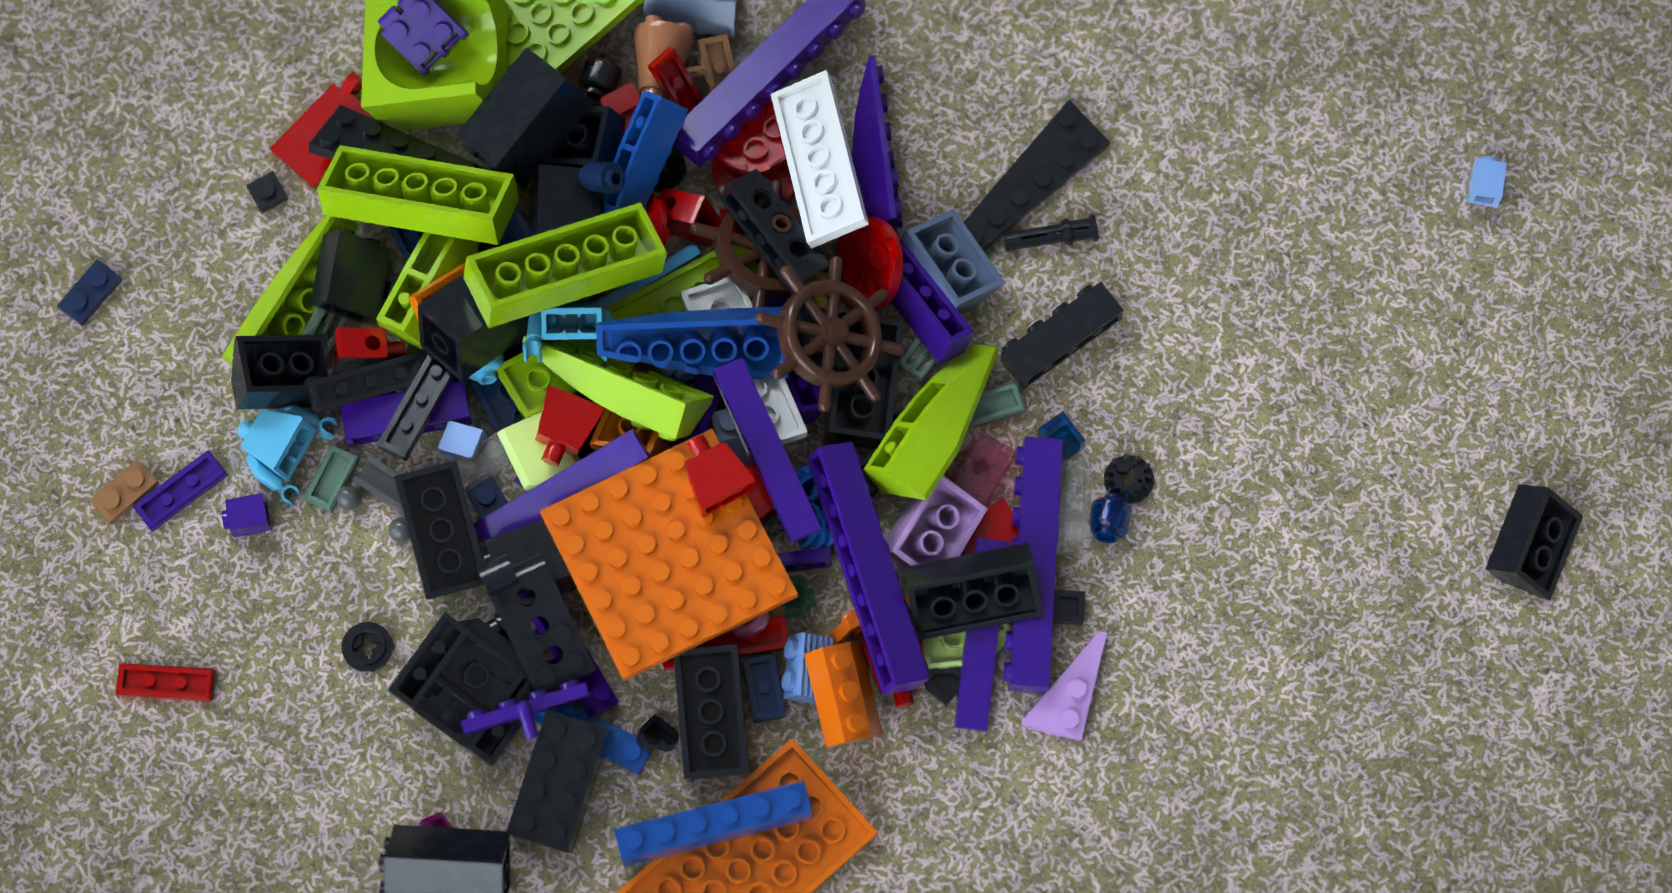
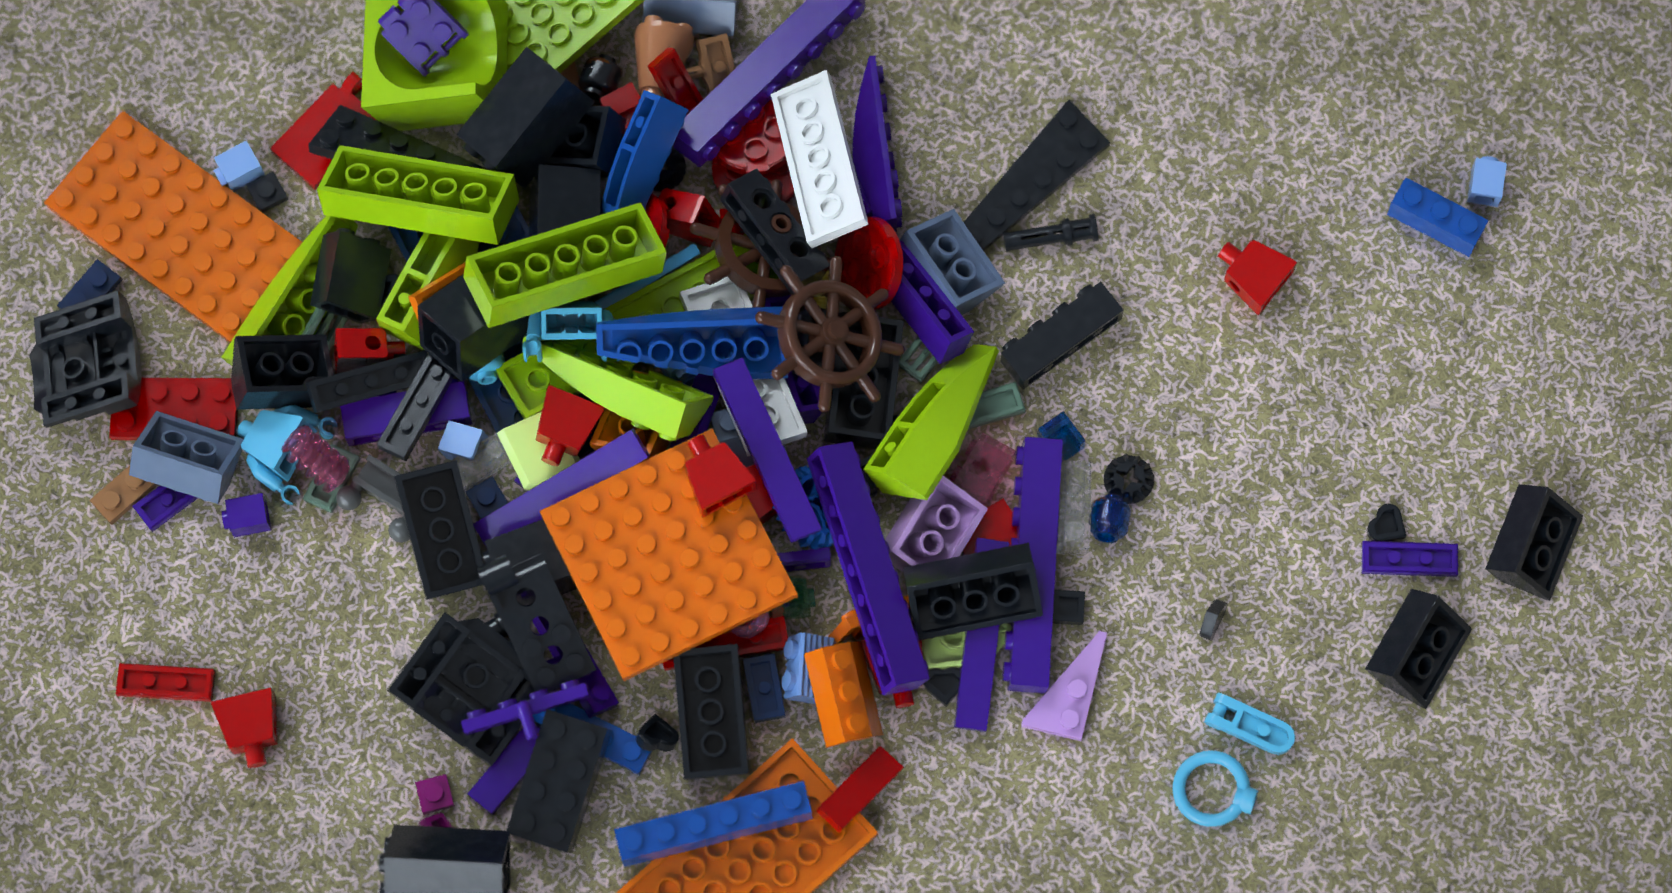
(86, 360): none -> black slope
(173, 224): none -> orange plate
(185, 457): none -> sand blue slope
(196, 400): none -> red plate
(238, 167): none -> light blue brick
(248, 723): none -> red torso
(316, 457): none -> clear pink piece
(354, 640): black gear -> none
(434, 794): none -> magenta plate
(504, 774): none -> dark purple tile
(602, 177): dark blue brick -> none
(859, 789): none -> red tile
(1212, 619): none -> black tile
(1243, 800): none -> medium azure piece
(1251, 725): none -> medium azure plate
(1256, 272): none -> red torso
(1387, 524): none -> black tile
(1409, 558): none -> dark purple tile
(1419, 647): none -> black slope
(1437, 217): none -> blue brick

